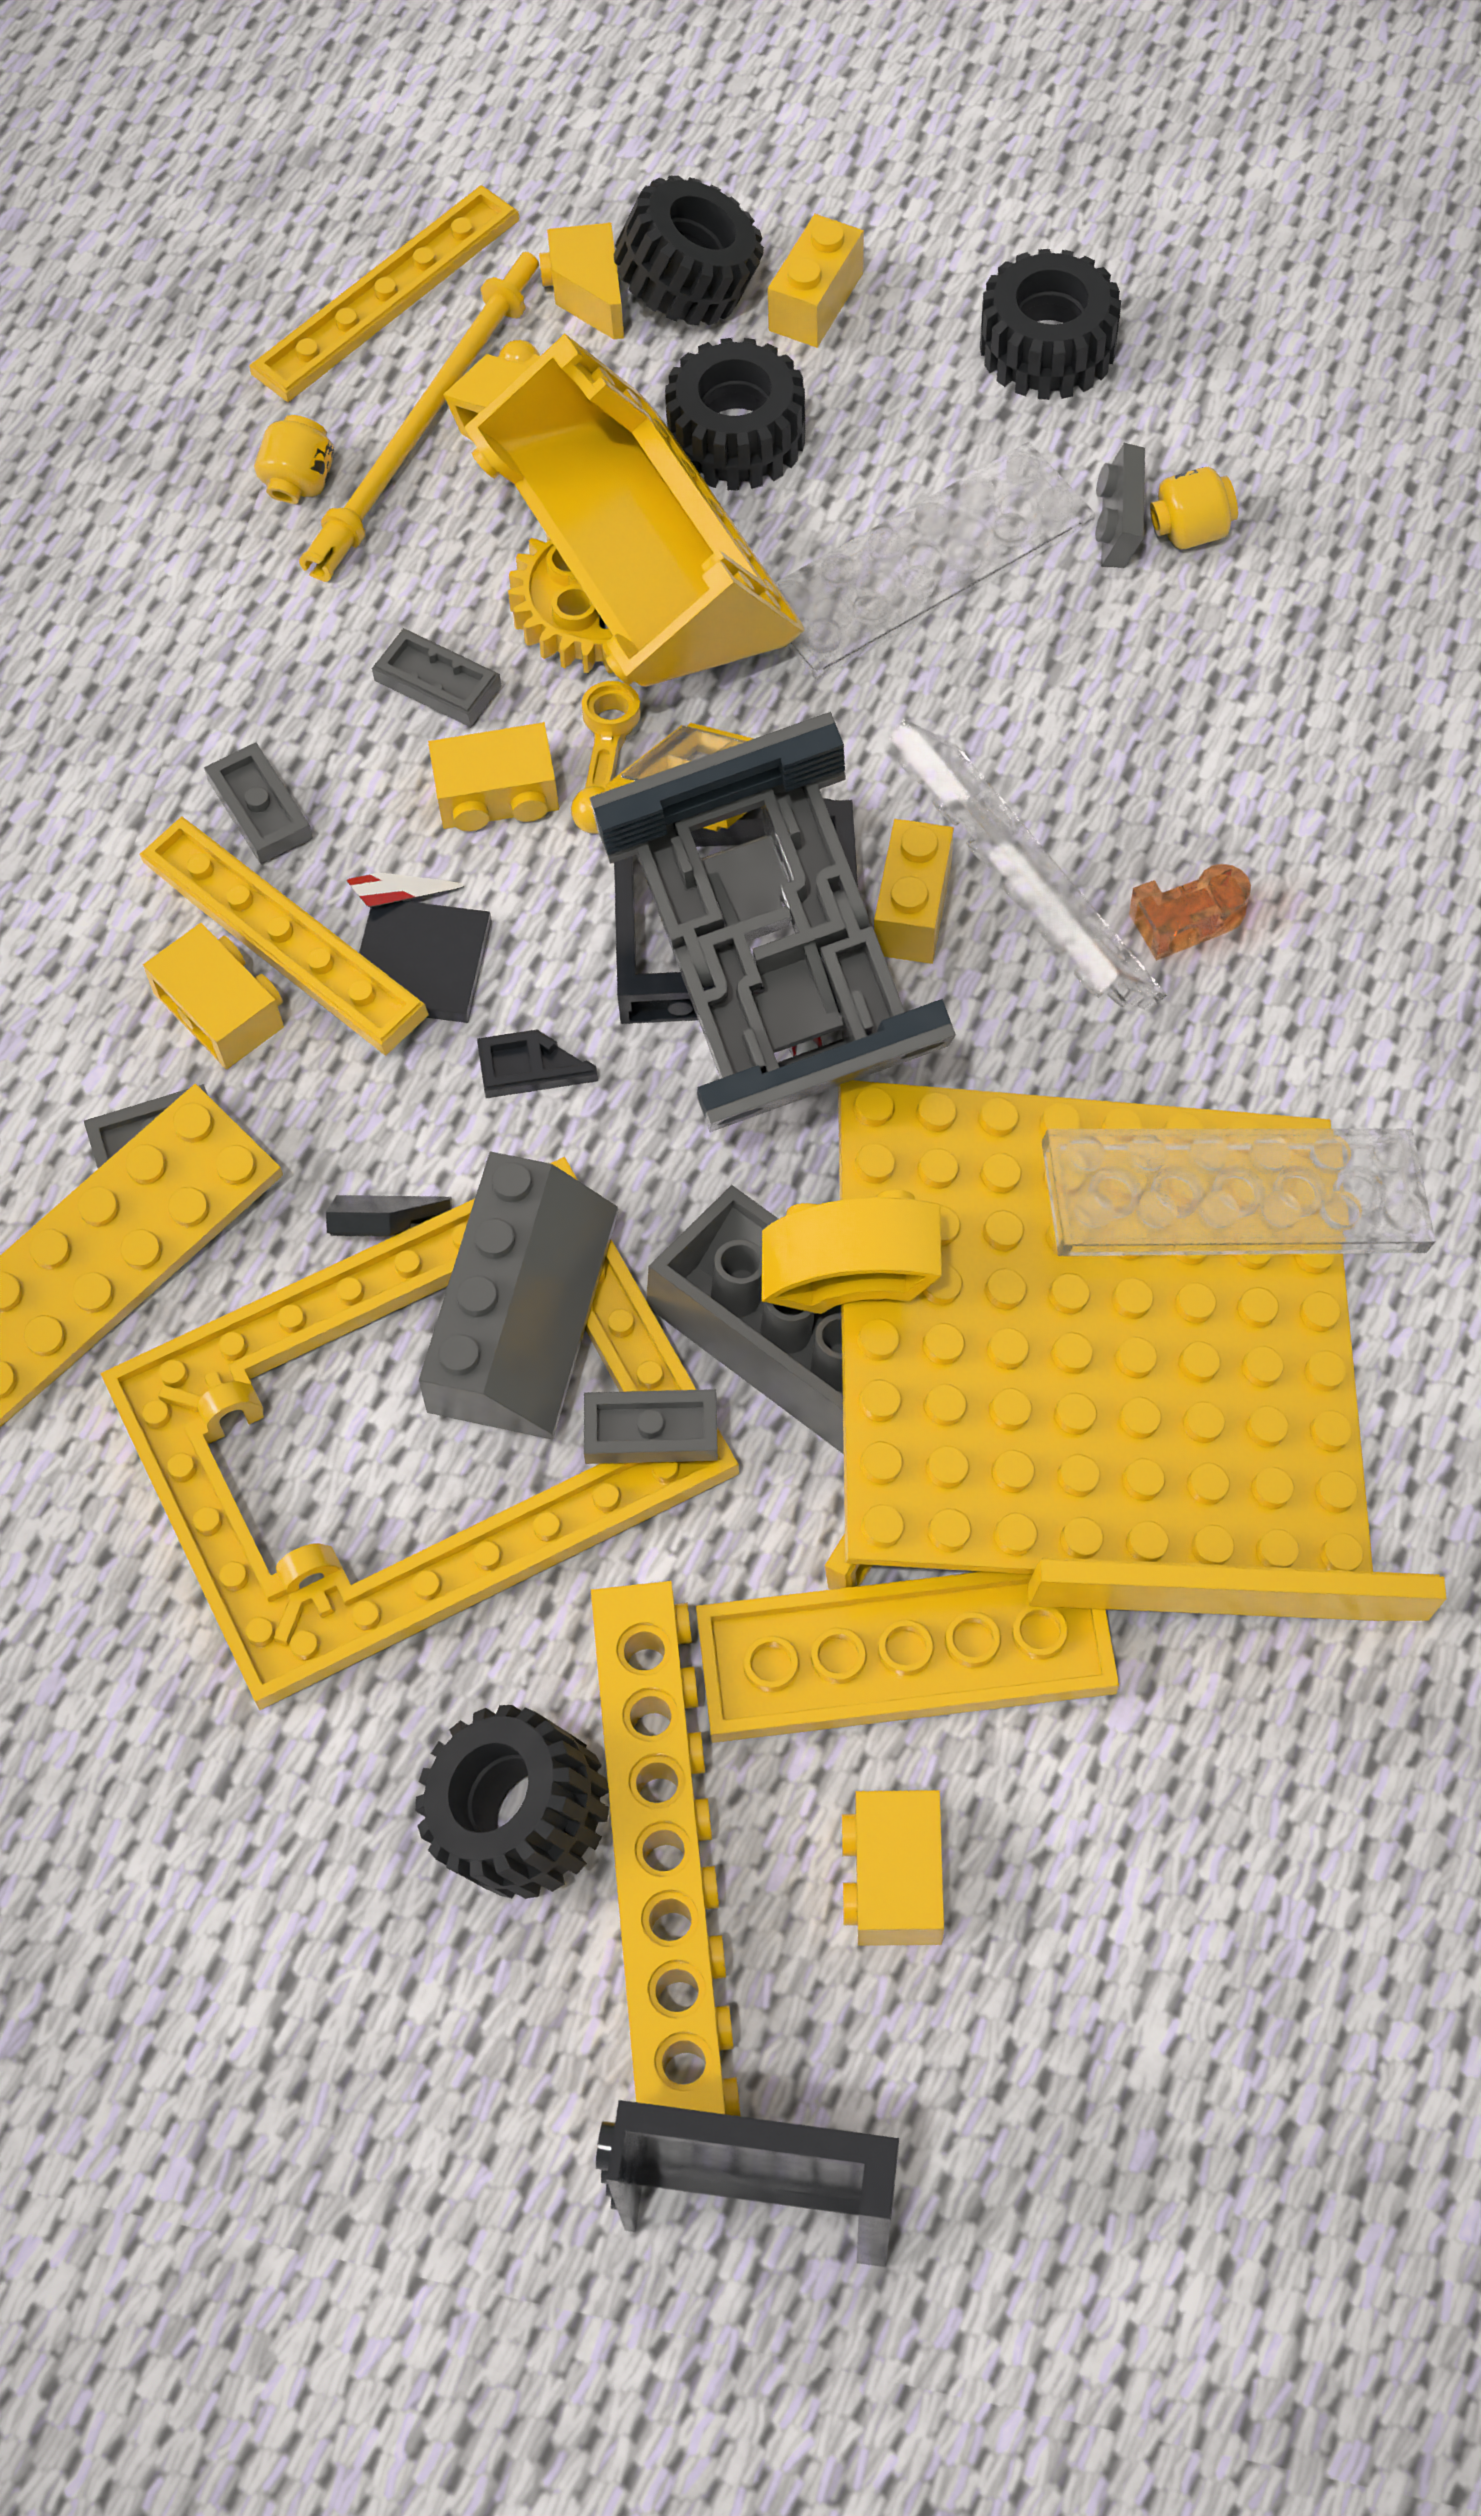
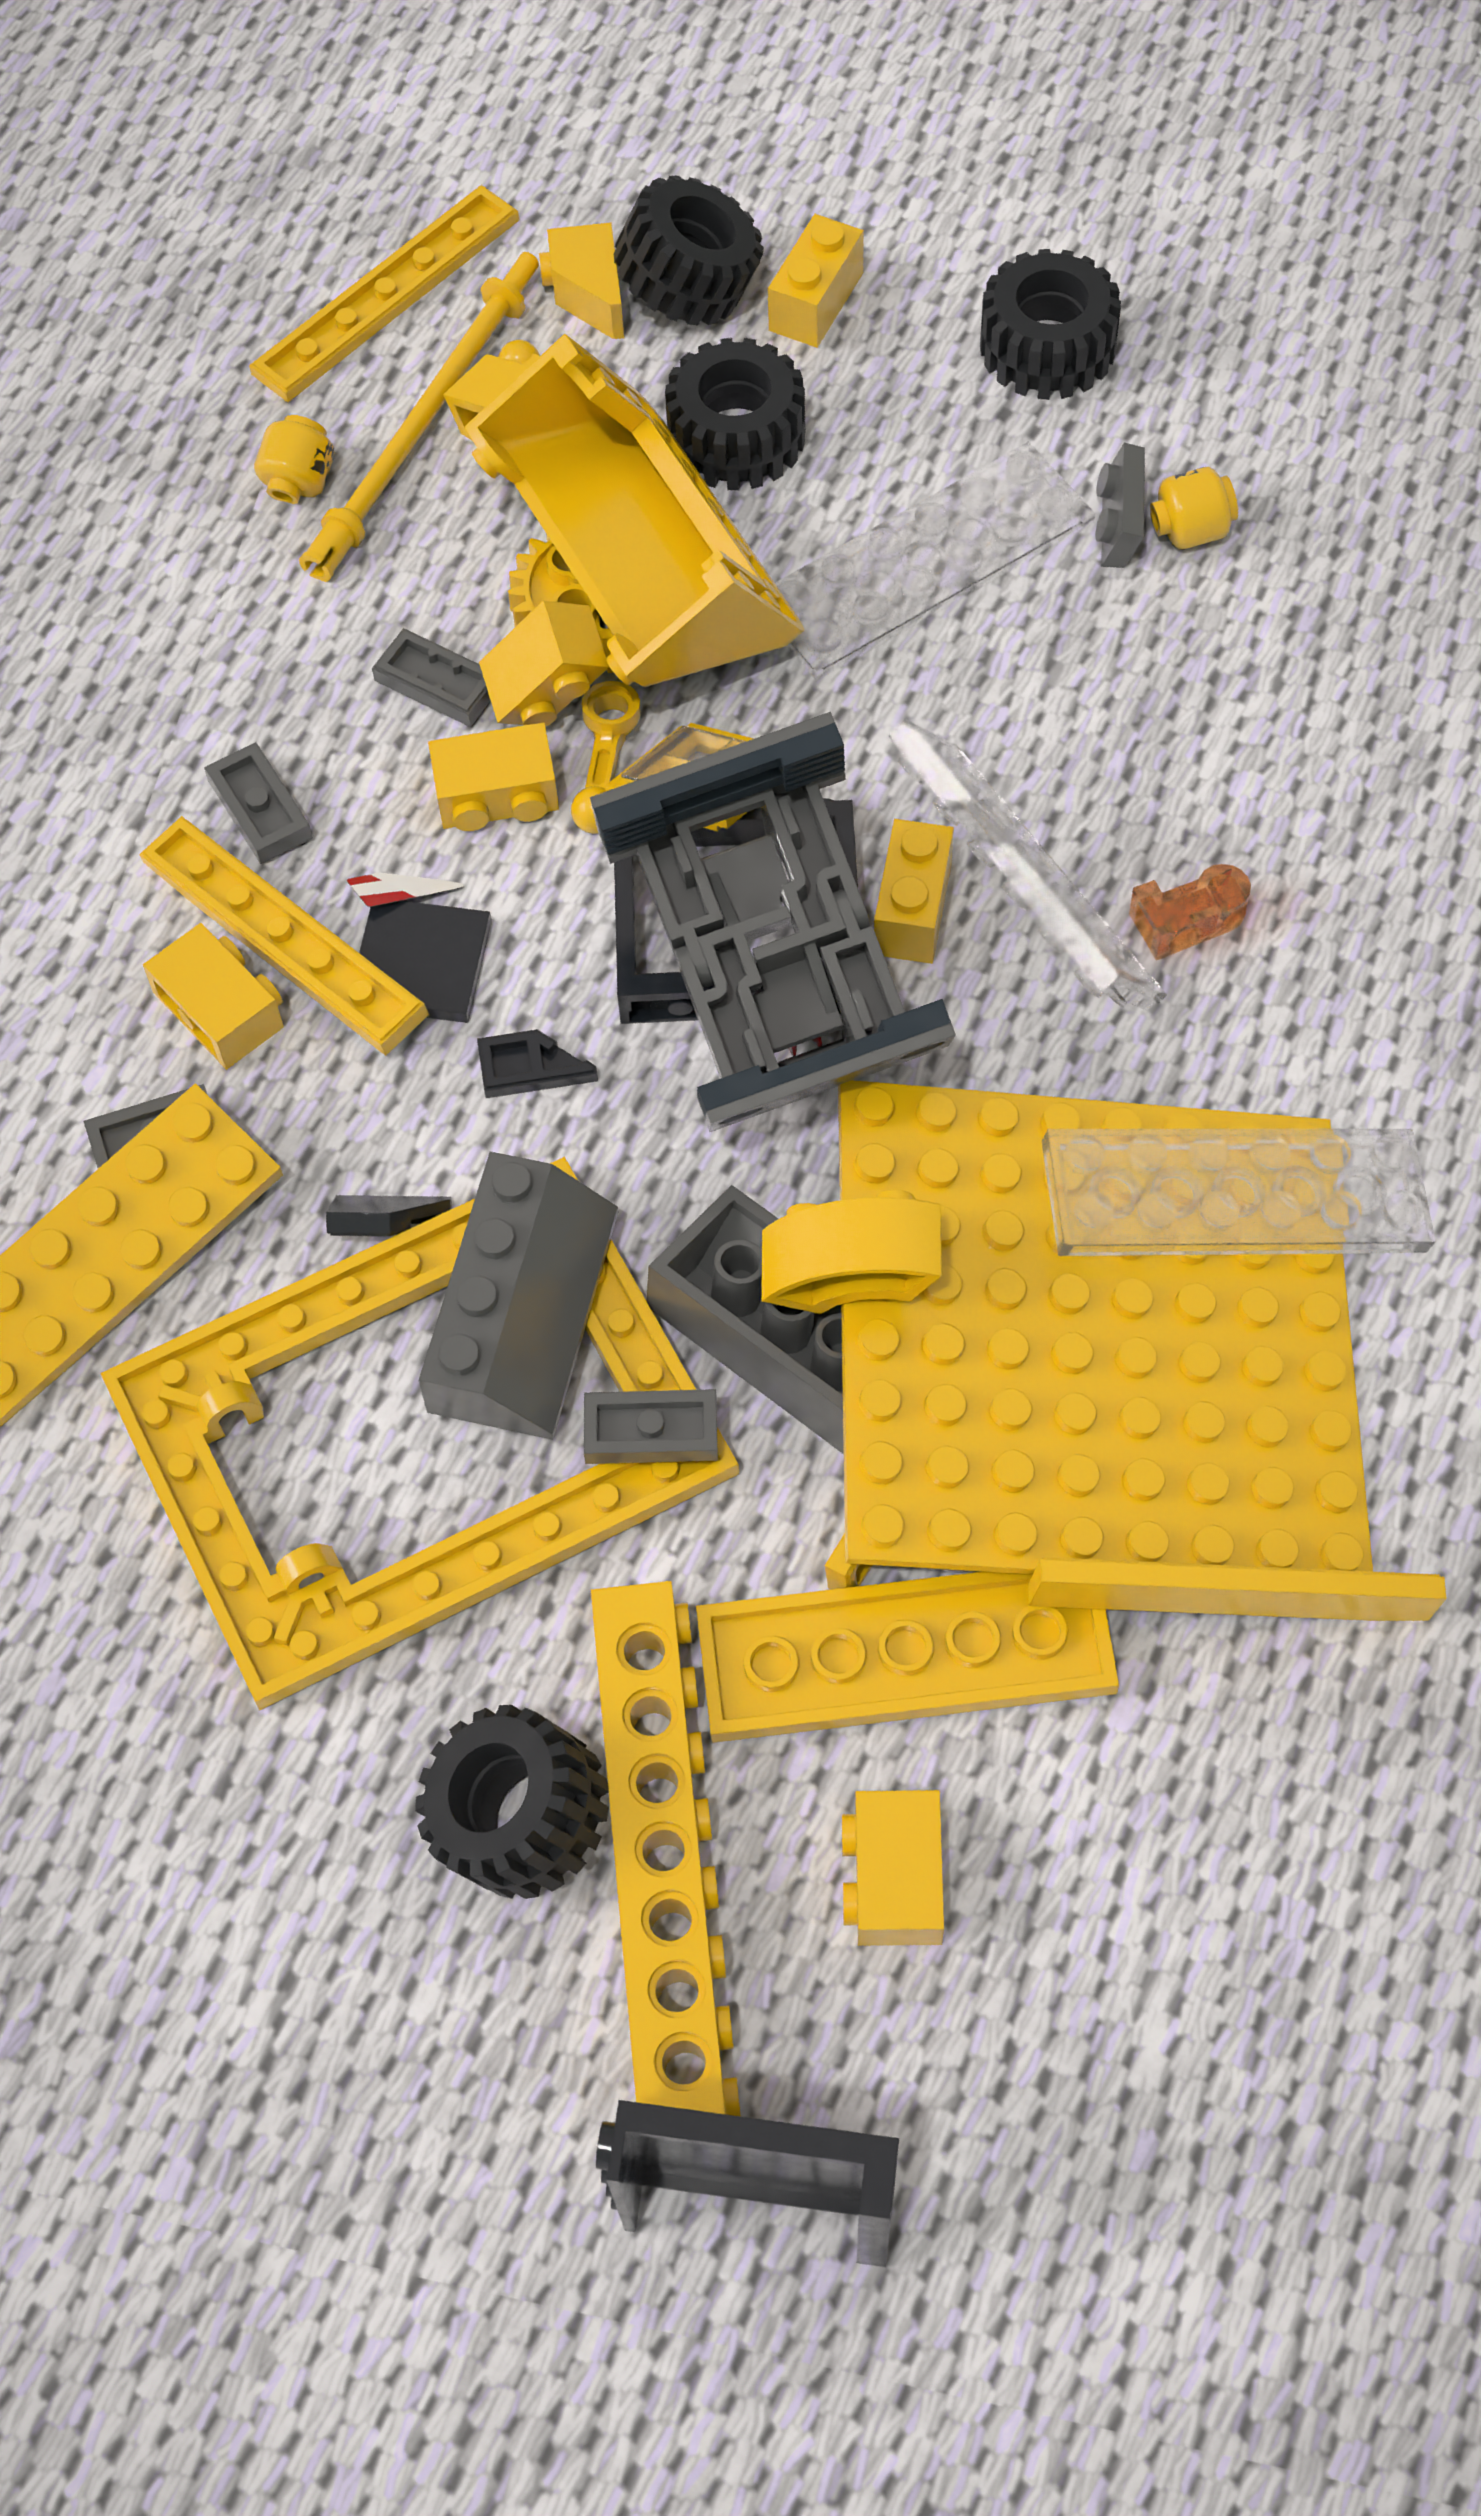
(544, 663): none -> yellow brick

